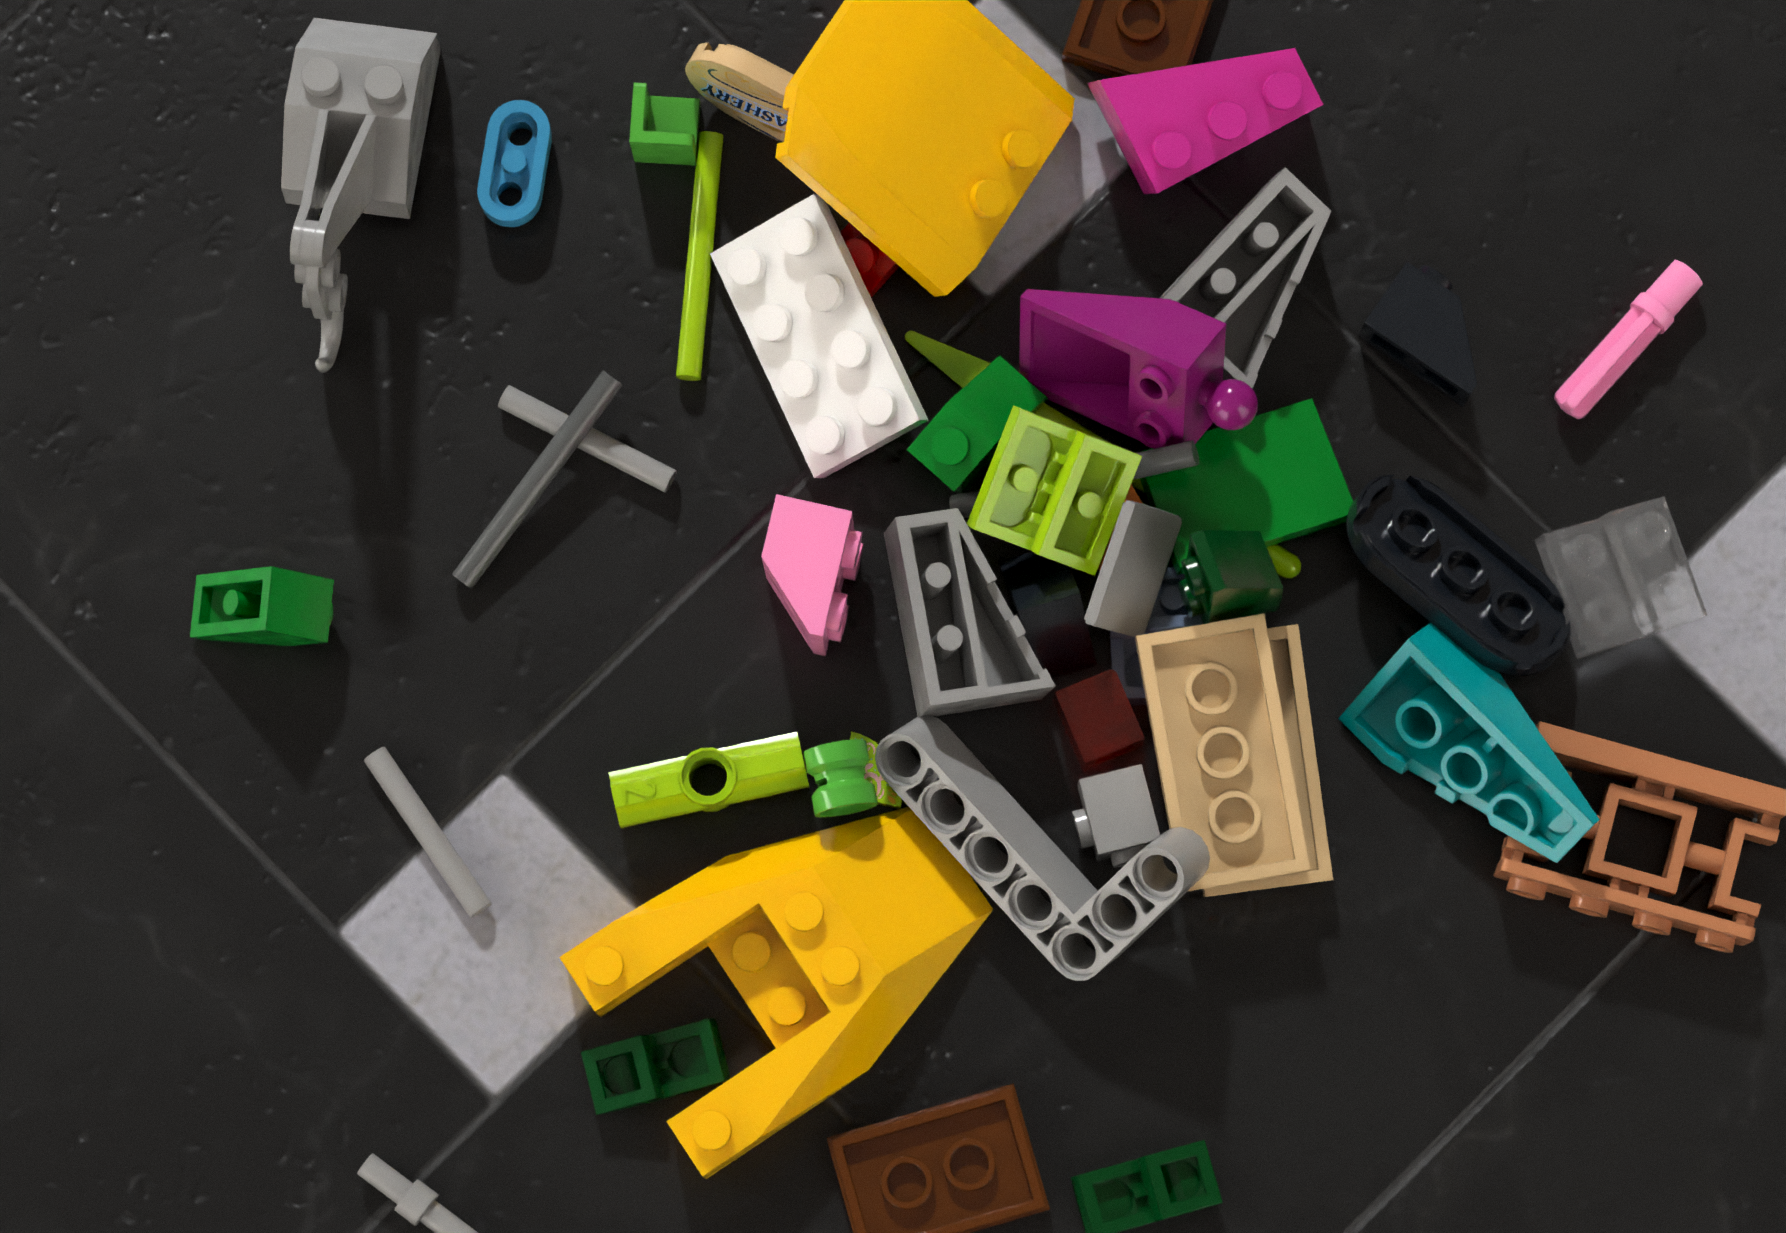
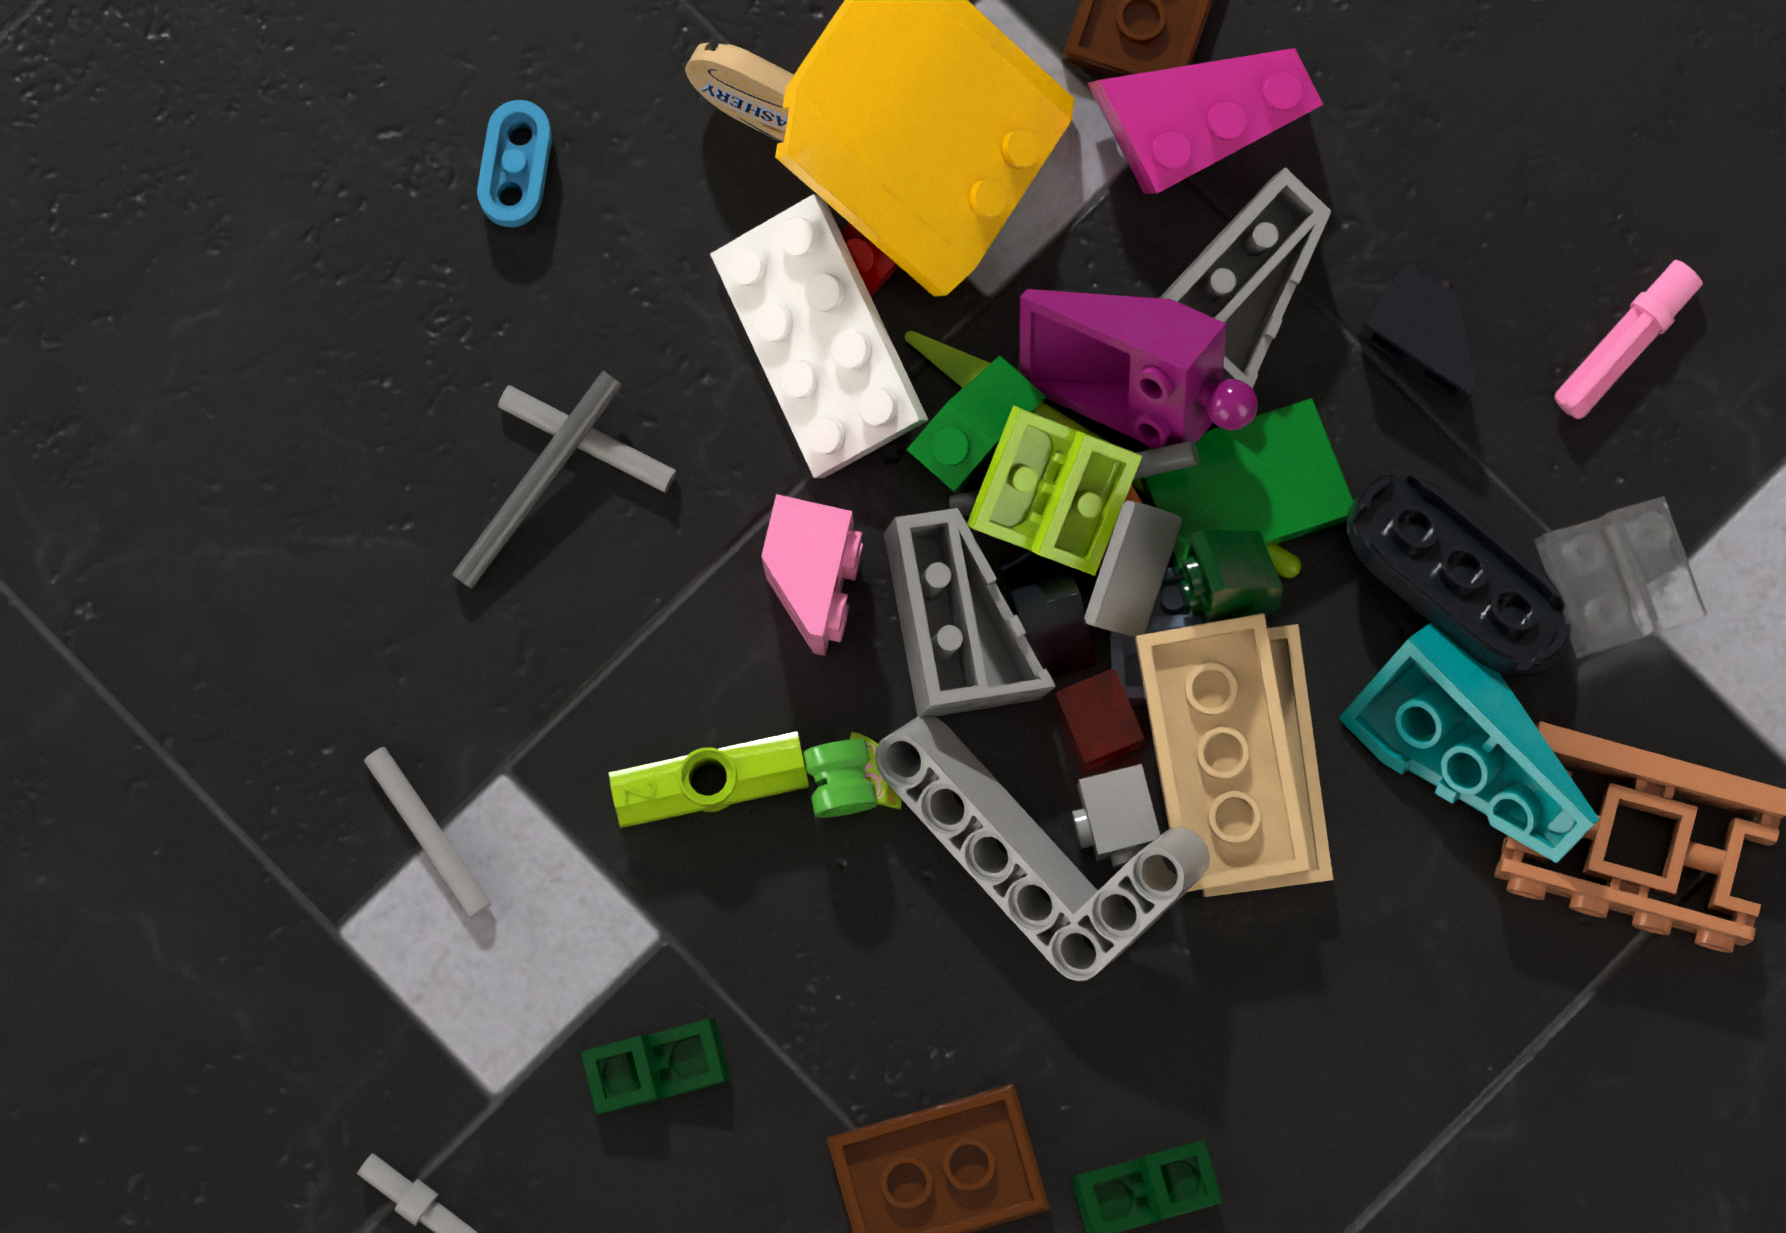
(262, 607): green slope -> none
(350, 147): light grey slope -> none
(664, 128): bright green panel -> none
(698, 256): lime bar -> none
(824, 944): yellow wedge -> none

